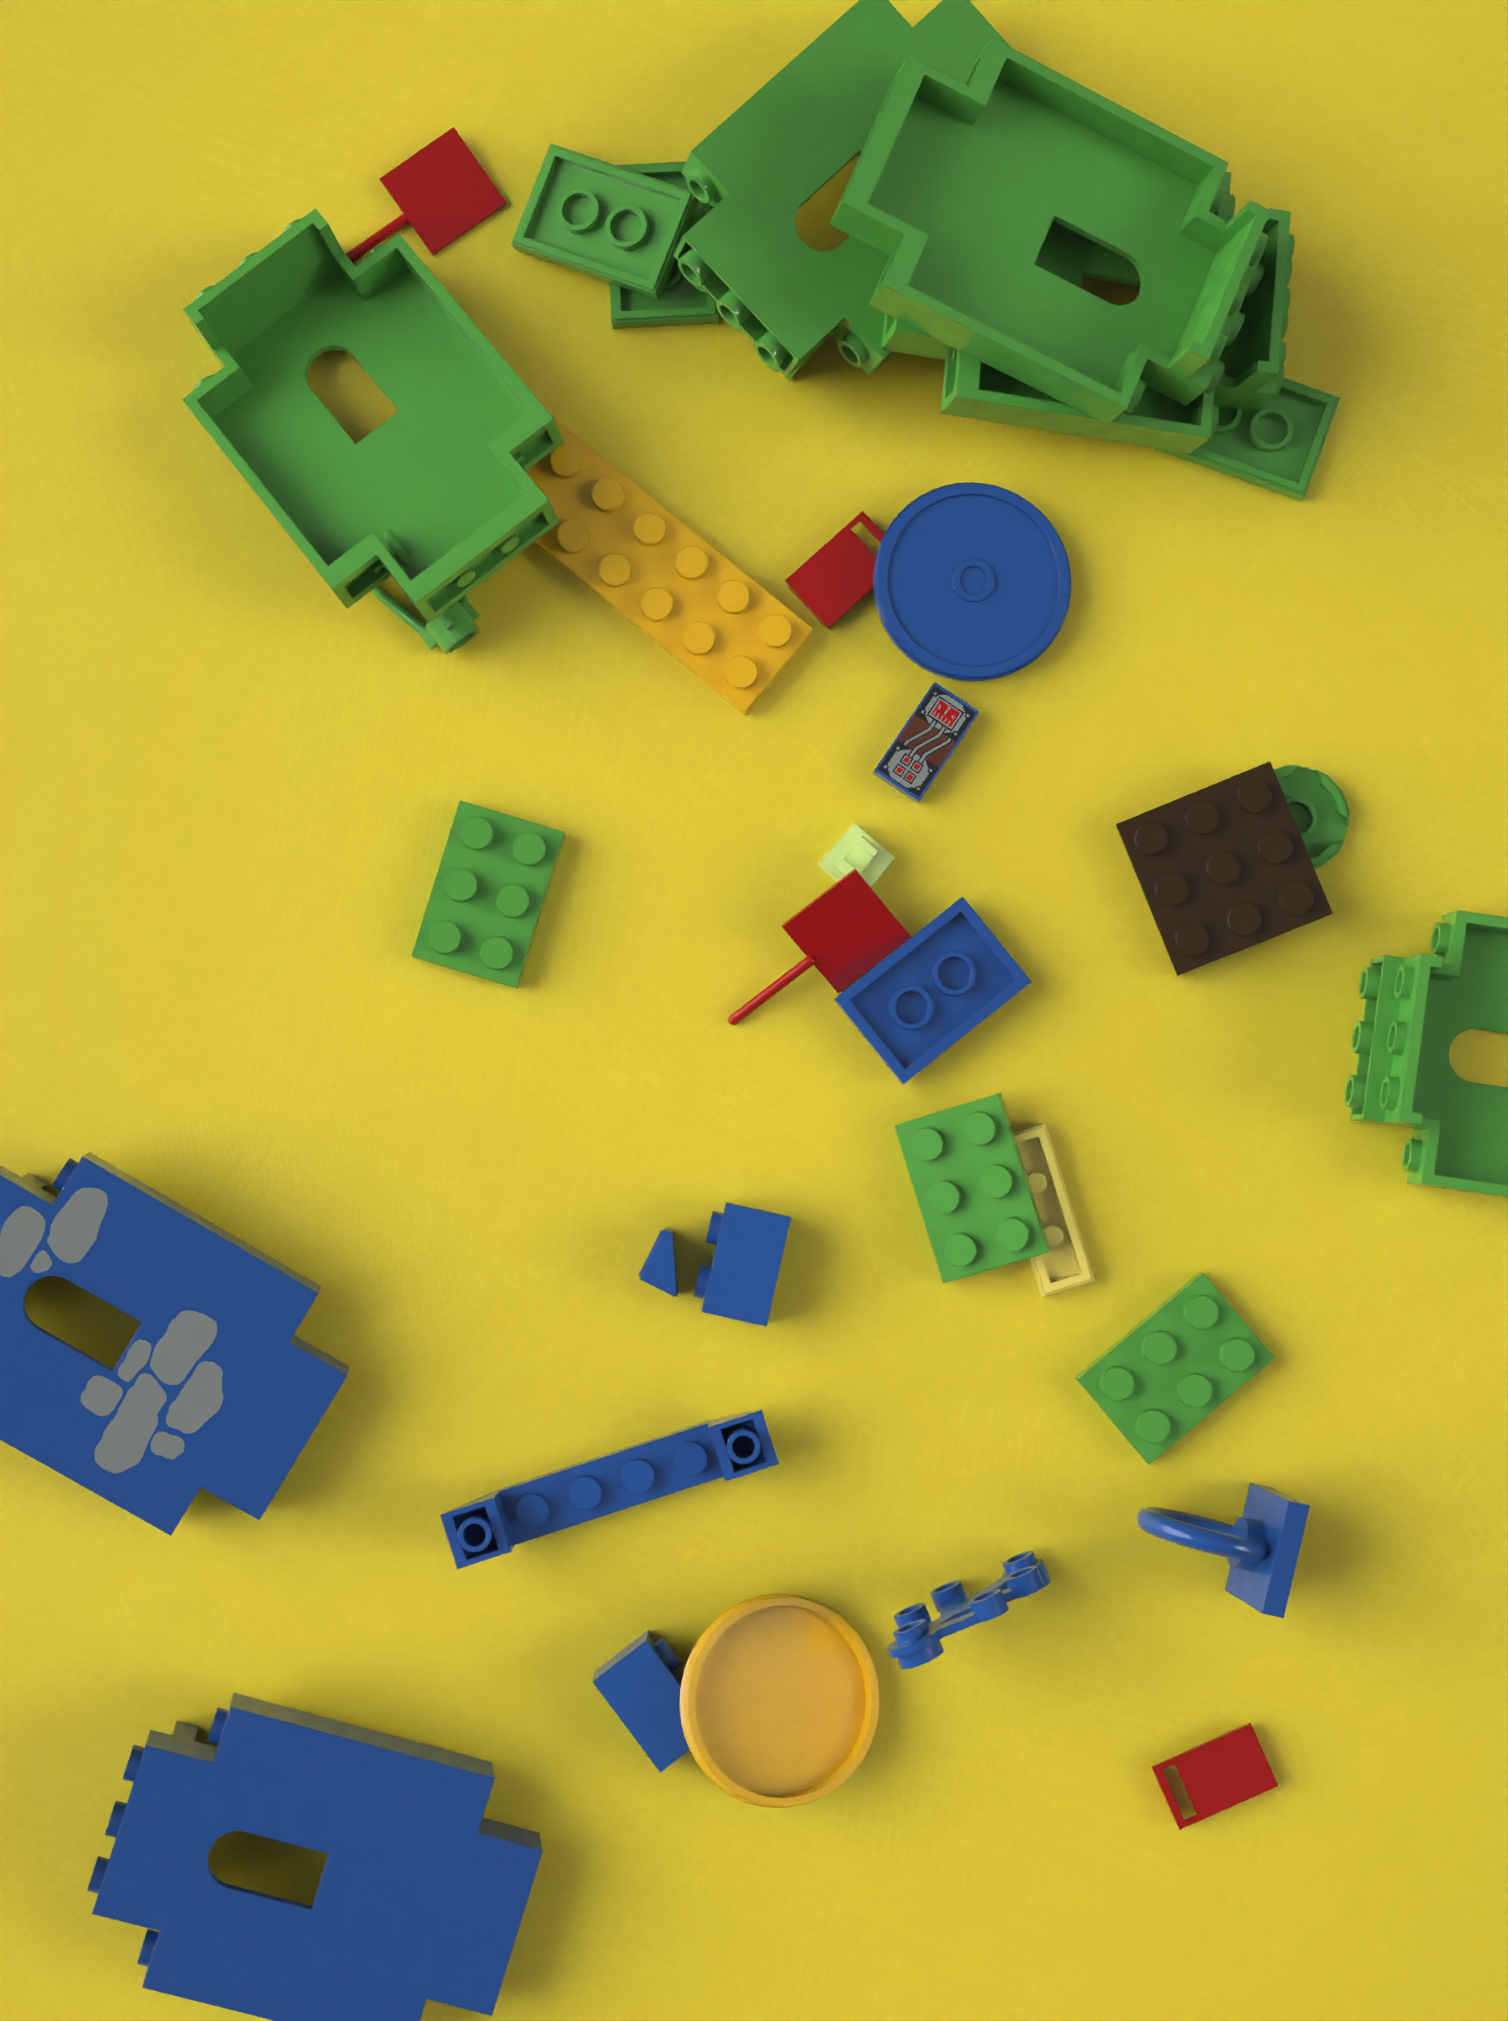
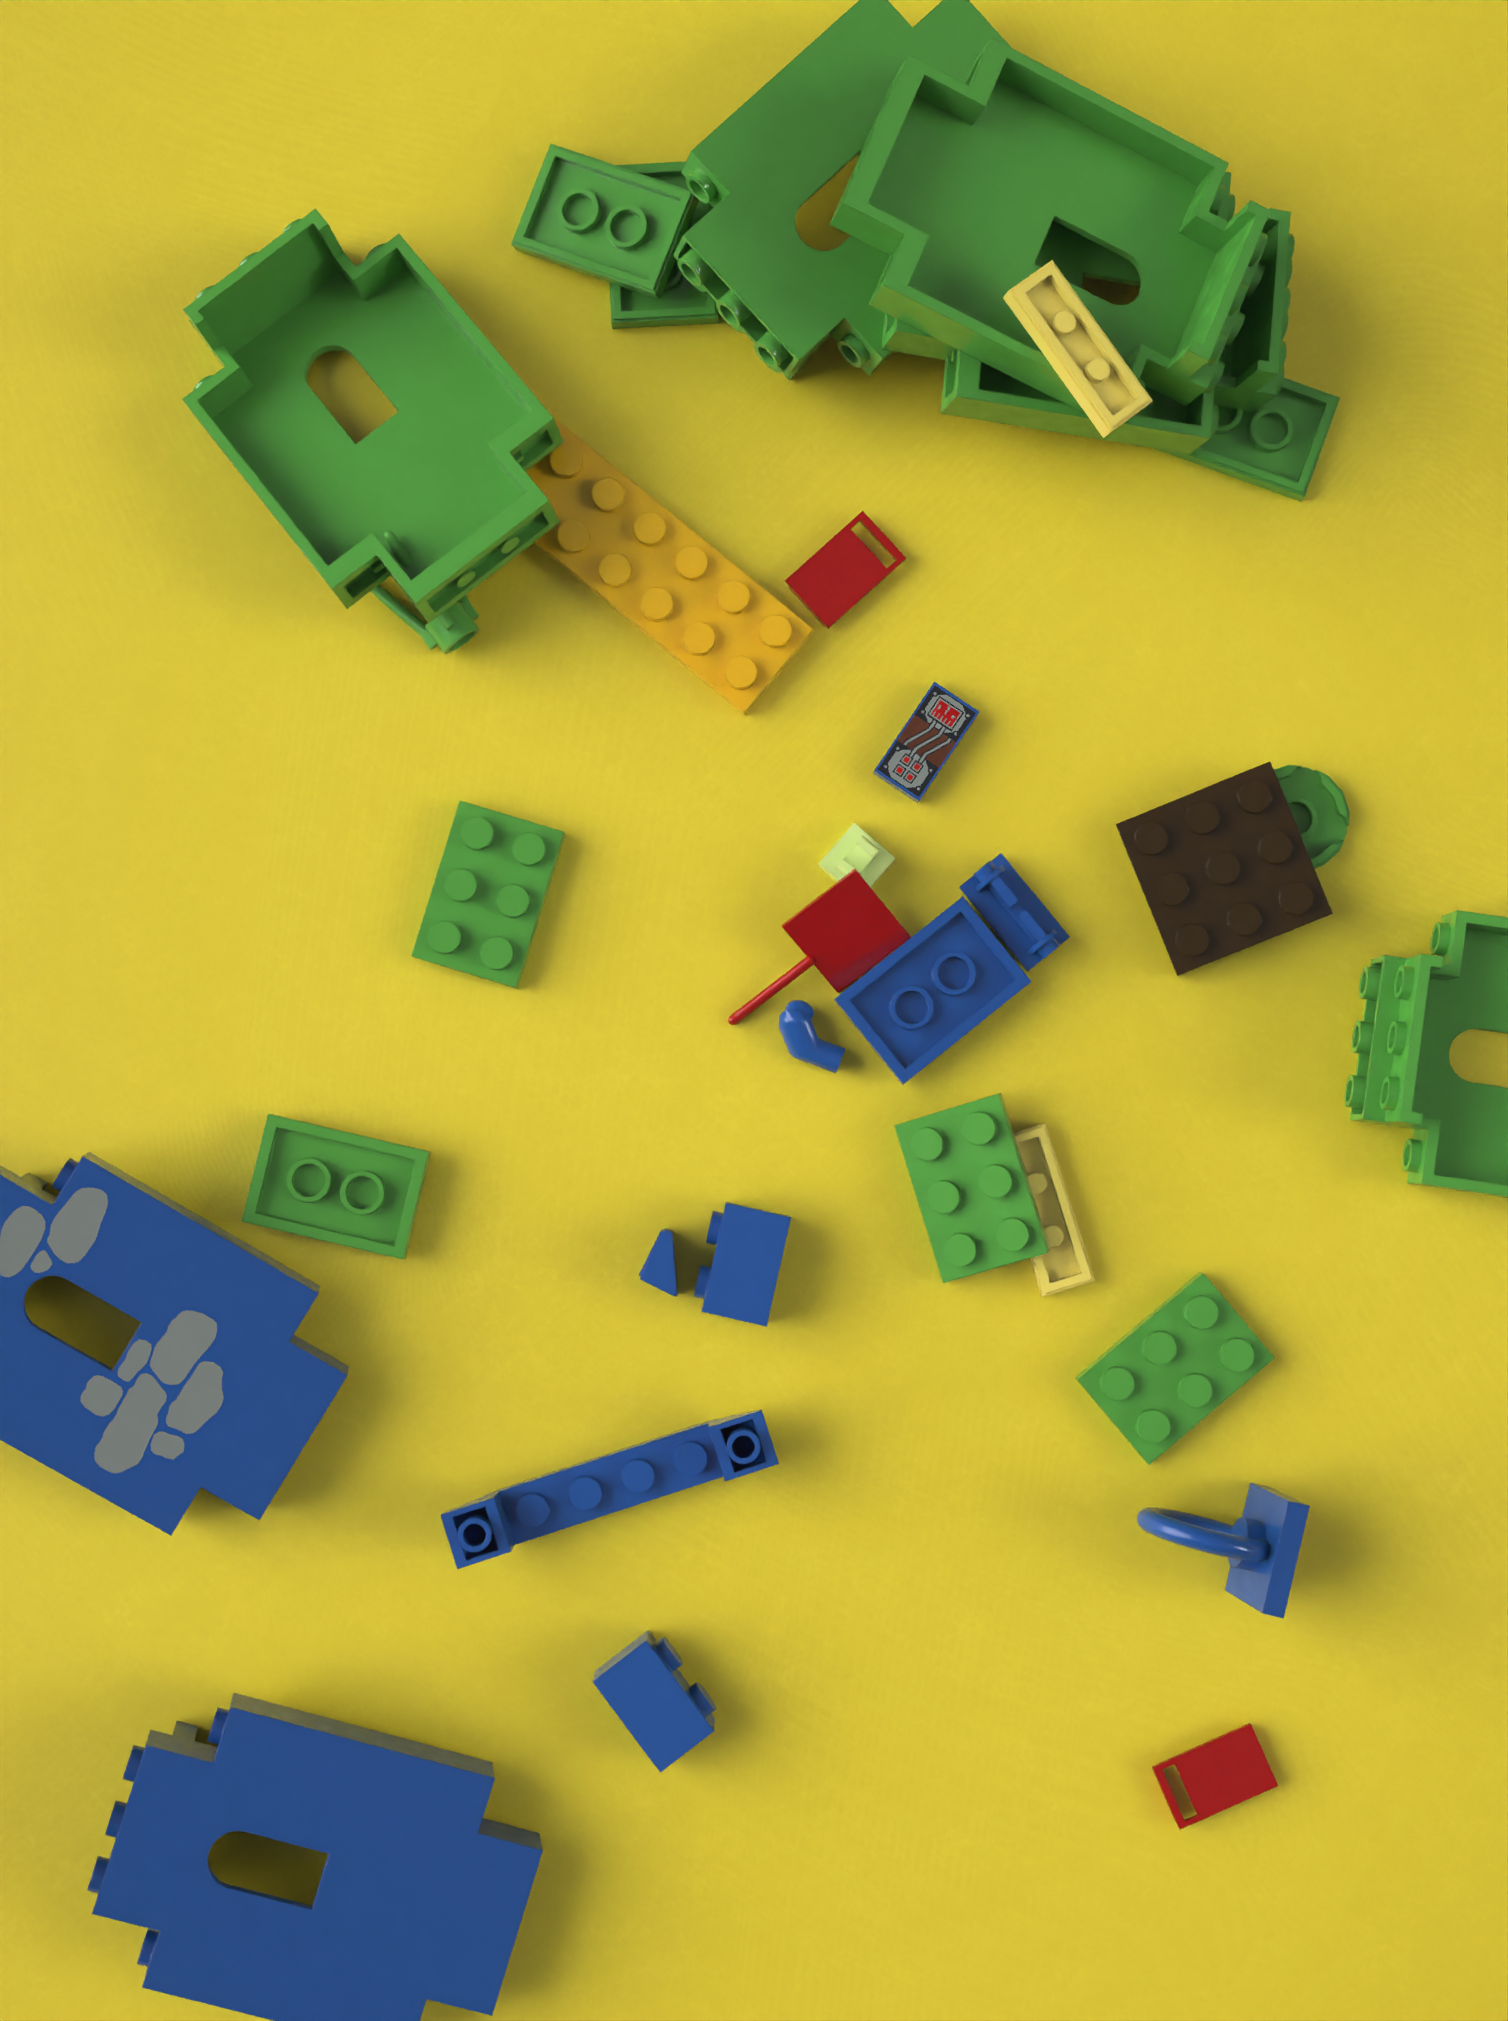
(336, 1186): none -> bright green plate
(439, 194): red piece -> none
(779, 1701): yellow brick -> none
(802, 1038): none -> blue arm
(920, 1638): blue plant -> none
(971, 582): blue brick -> none
(1014, 912): none -> blue hinge
(1077, 348): none -> light yellow tile

